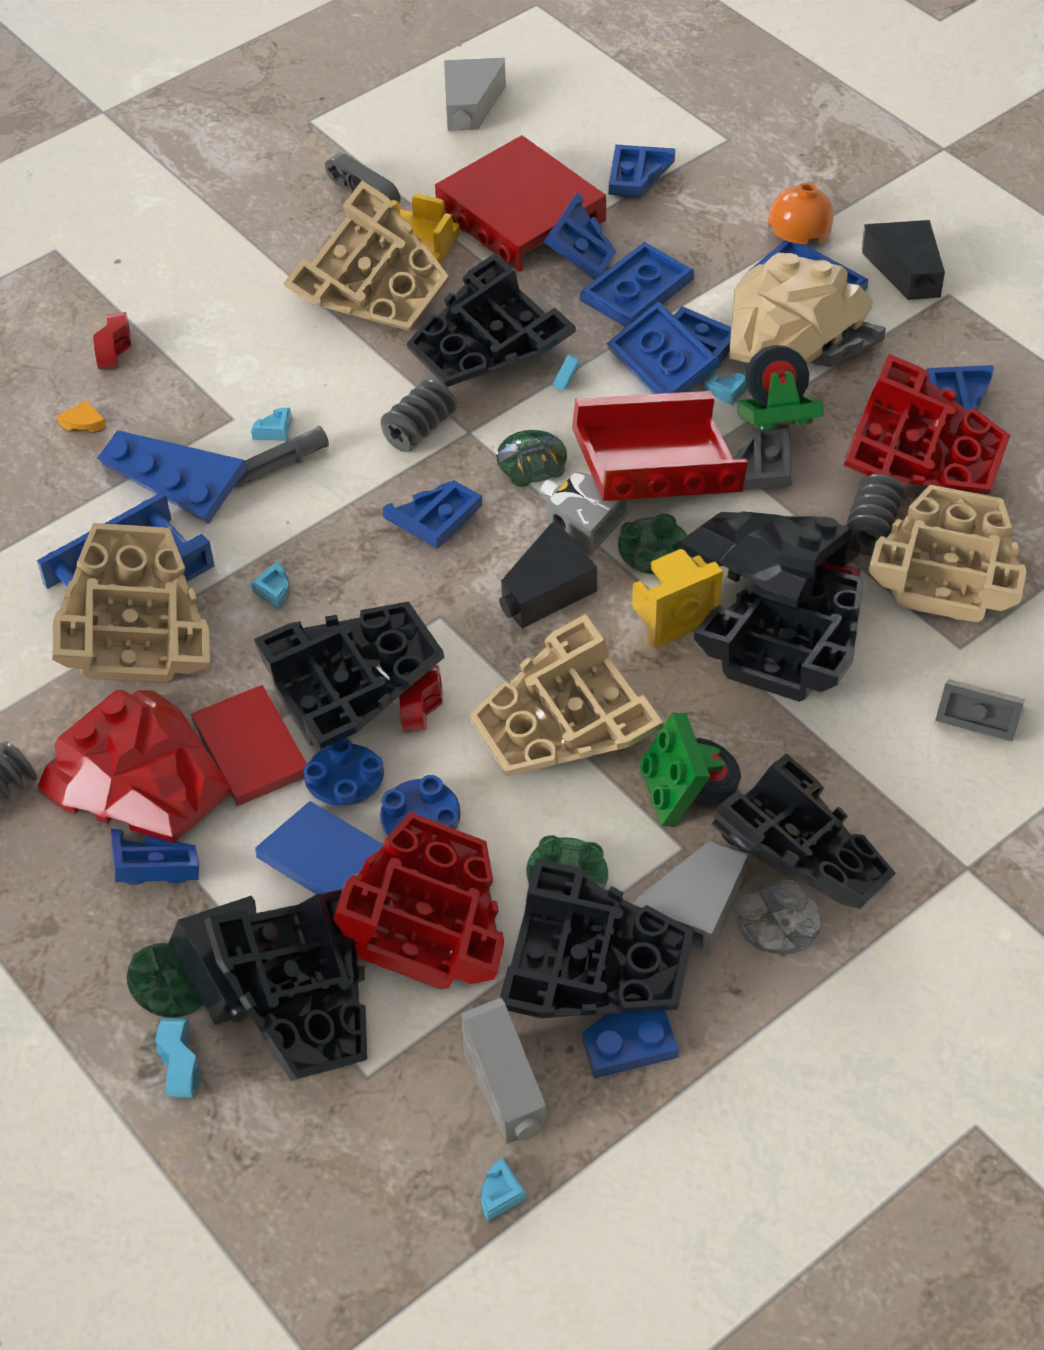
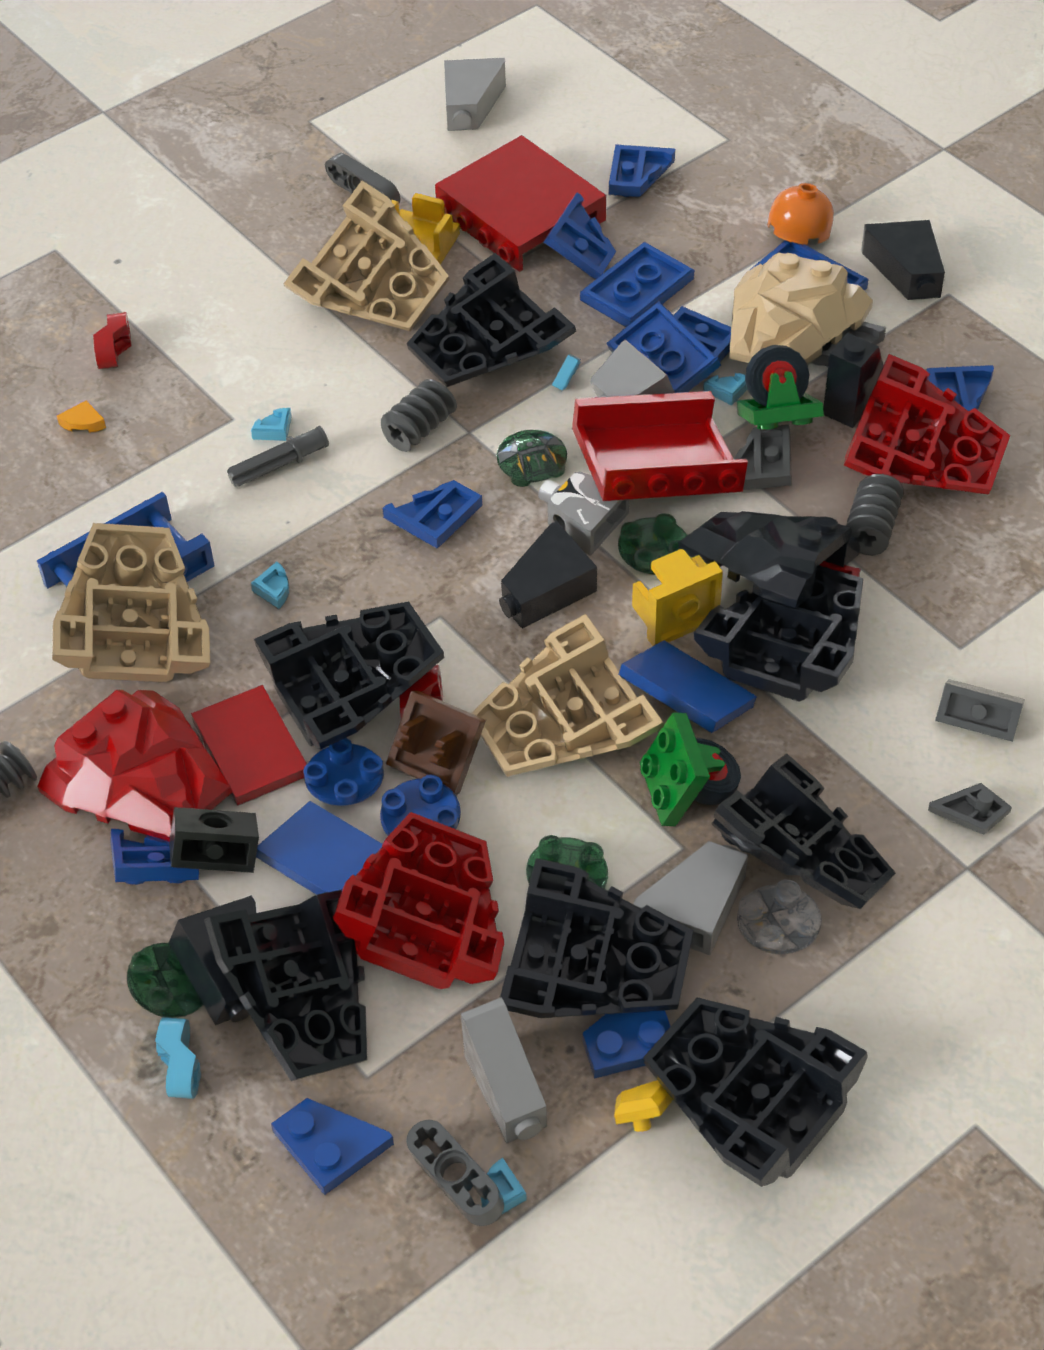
(186, 475): blue wing -> none
(213, 840): none -> pearl dark grey brick
(329, 1142): none -> blue wing
(435, 740): none -> reddish brown plate
(455, 1190): none -> dark grey beam
(628, 374): none -> light grey torso
(641, 1104): none -> yellow piece
(687, 686): none -> blue tile
(755, 1085): none -> black wedge
(850, 379): none -> black slope
(951, 556): tan wedge -> none
(972, 808): none -> dark grey piece

